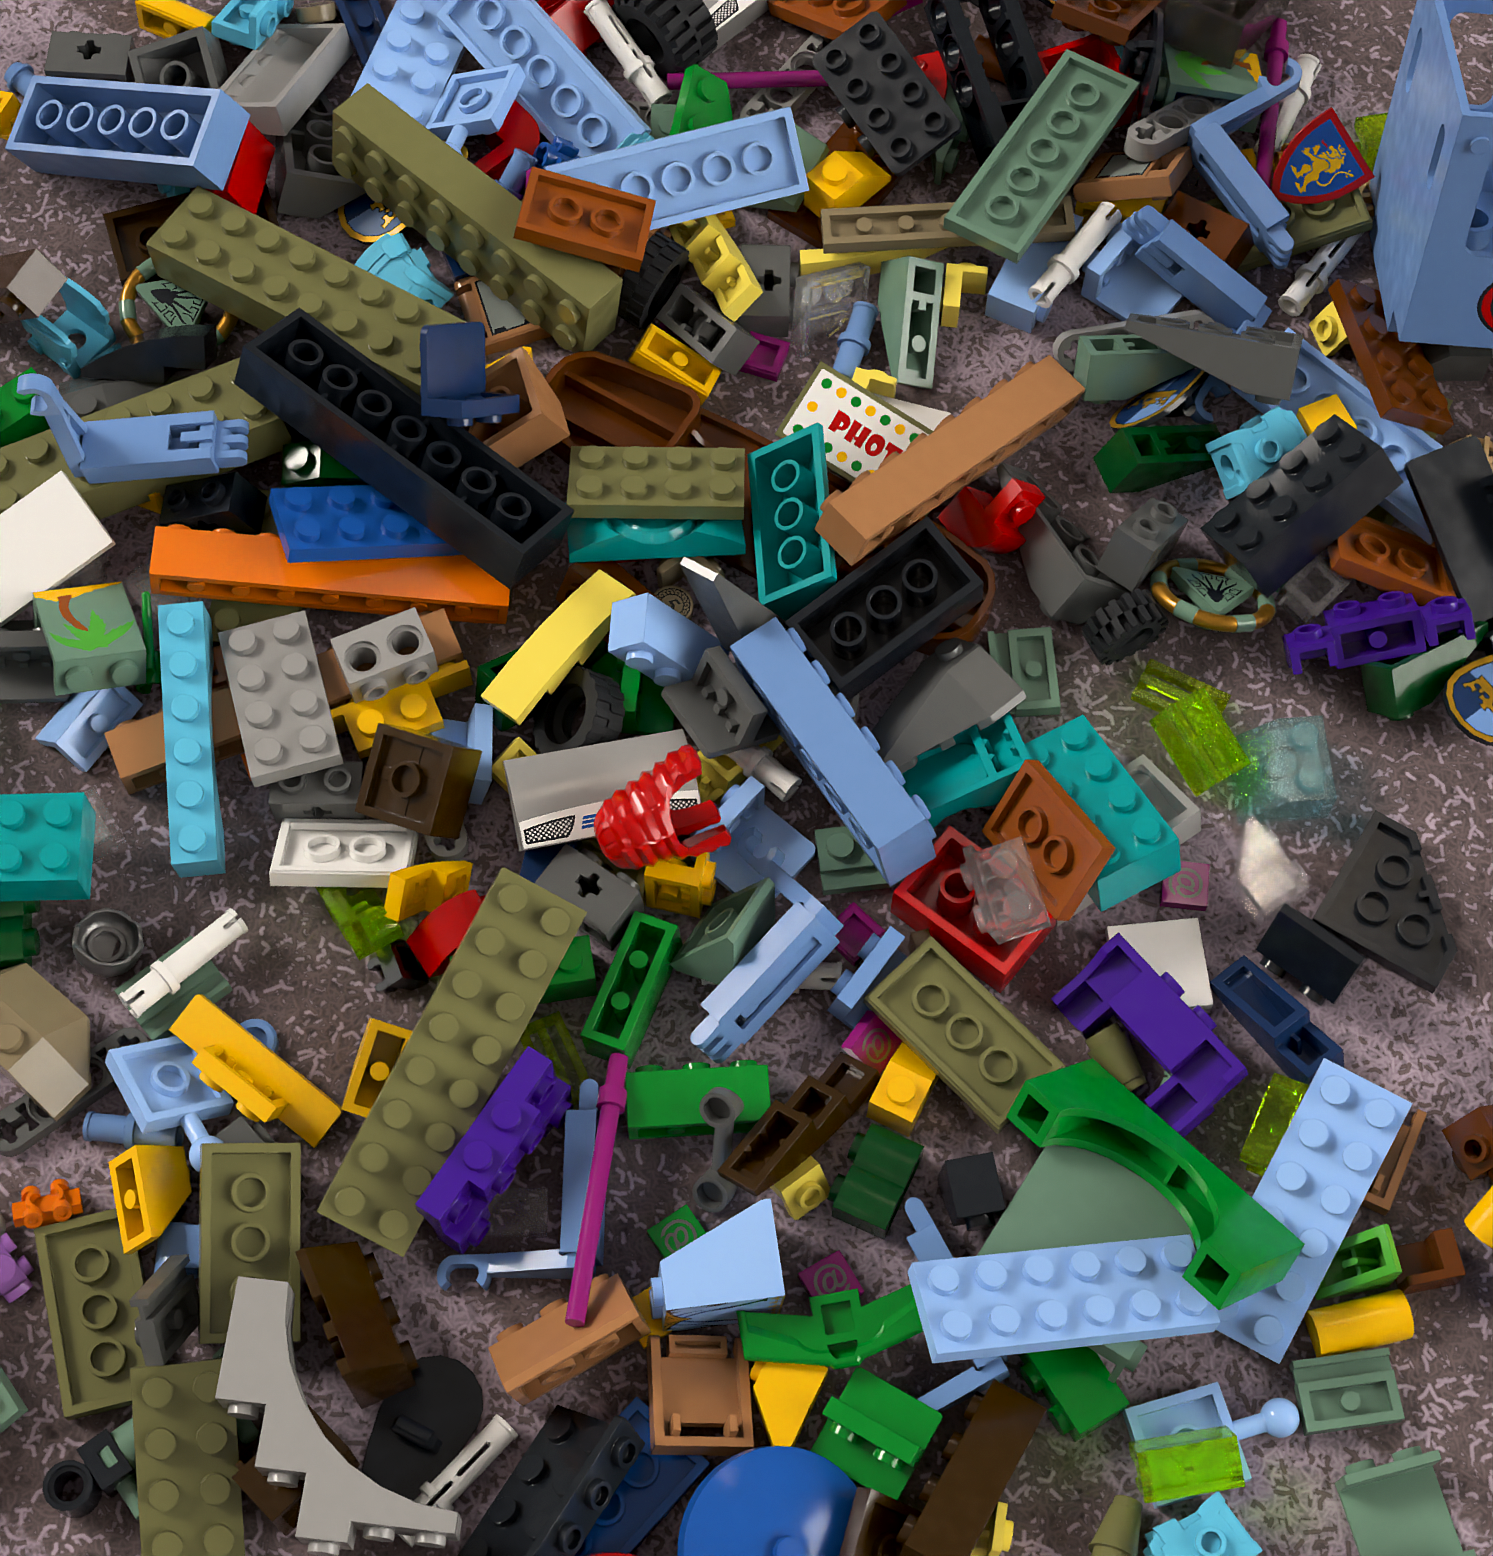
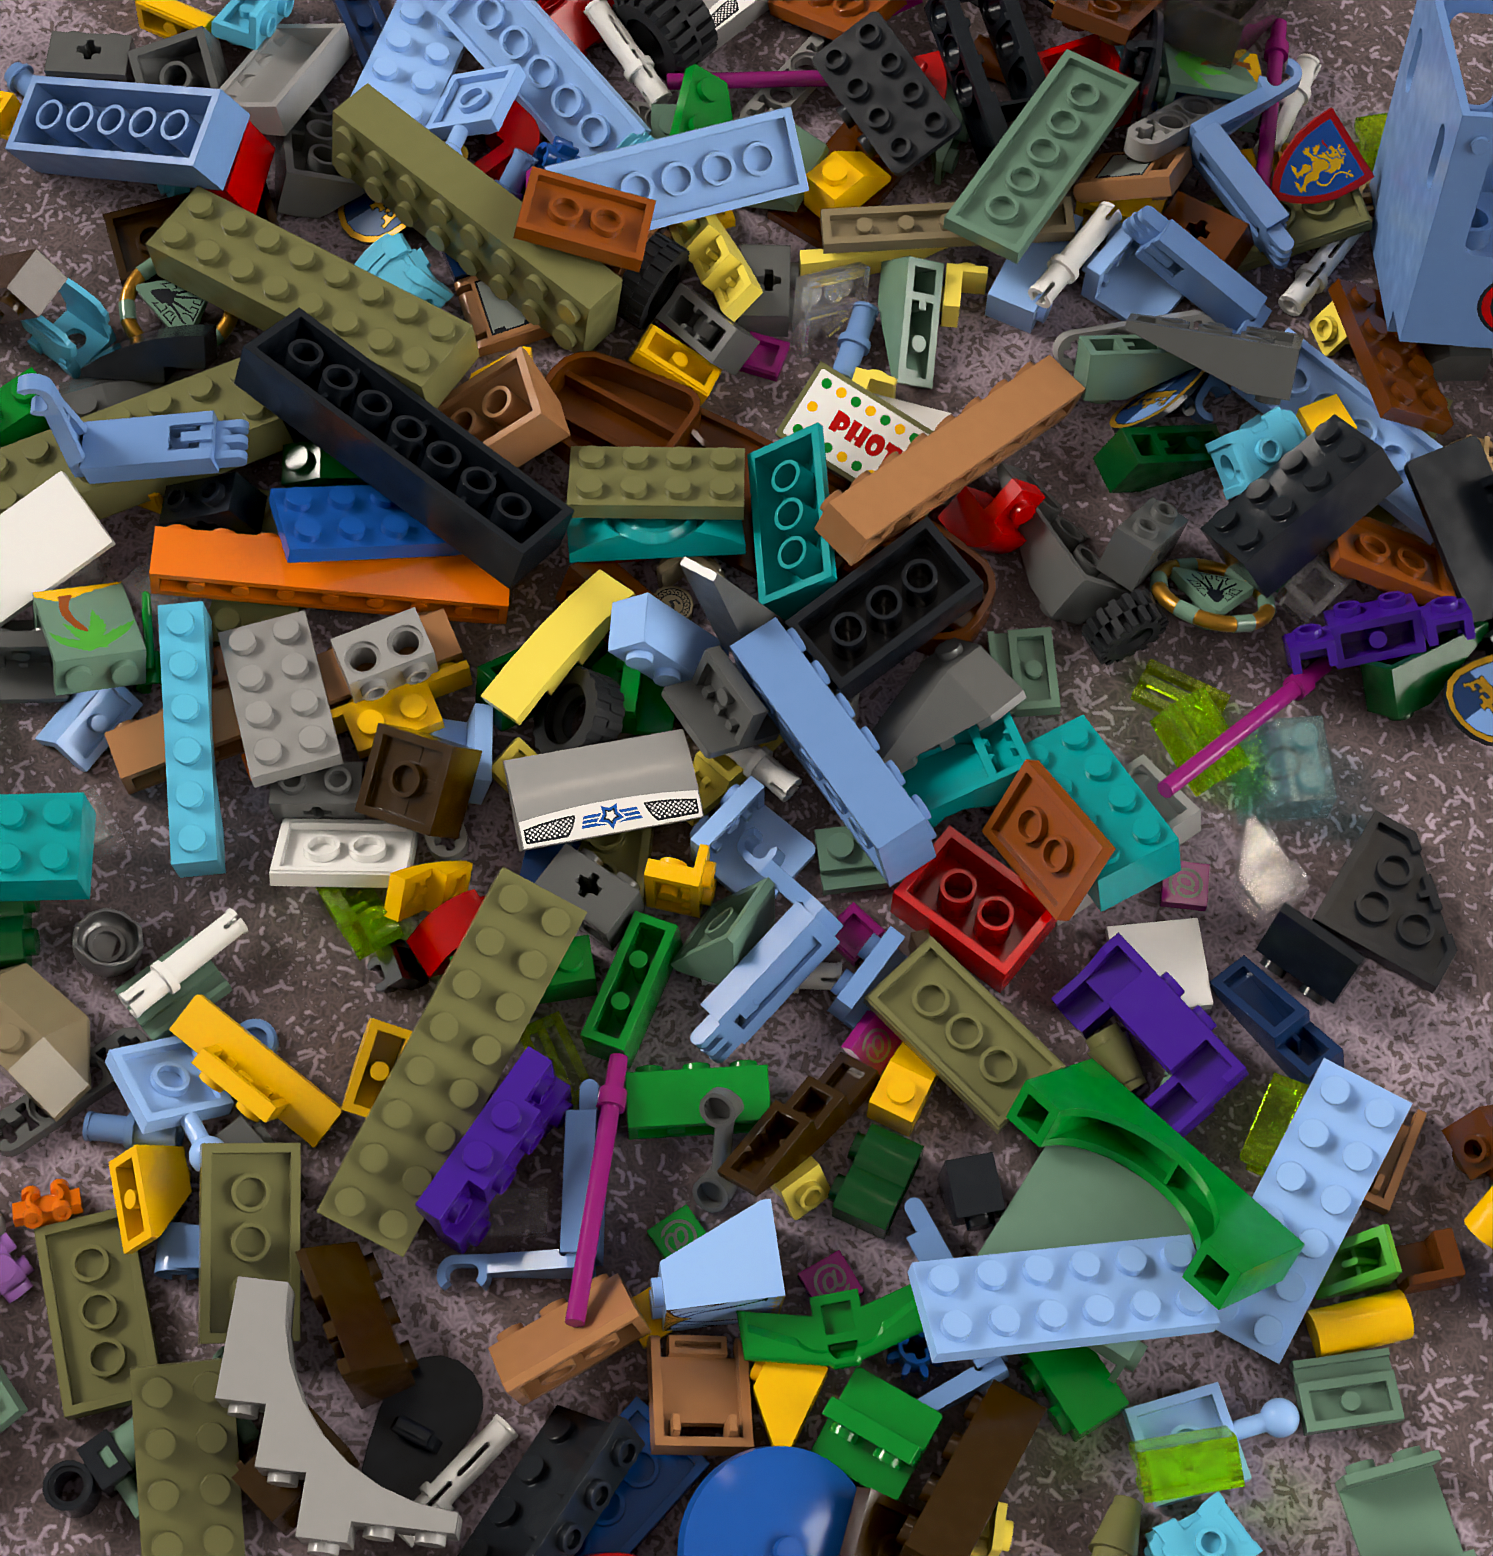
(166, 1310): dark grey plate -> none
(316, 12): dark tan tile -> none
(456, 376): dark blue bracket -> none
(641, 829): red hair -> none
(909, 1361): none -> blue gear
(1005, 890): clear bracket -> none
(1294, 688): none -> magenta bar

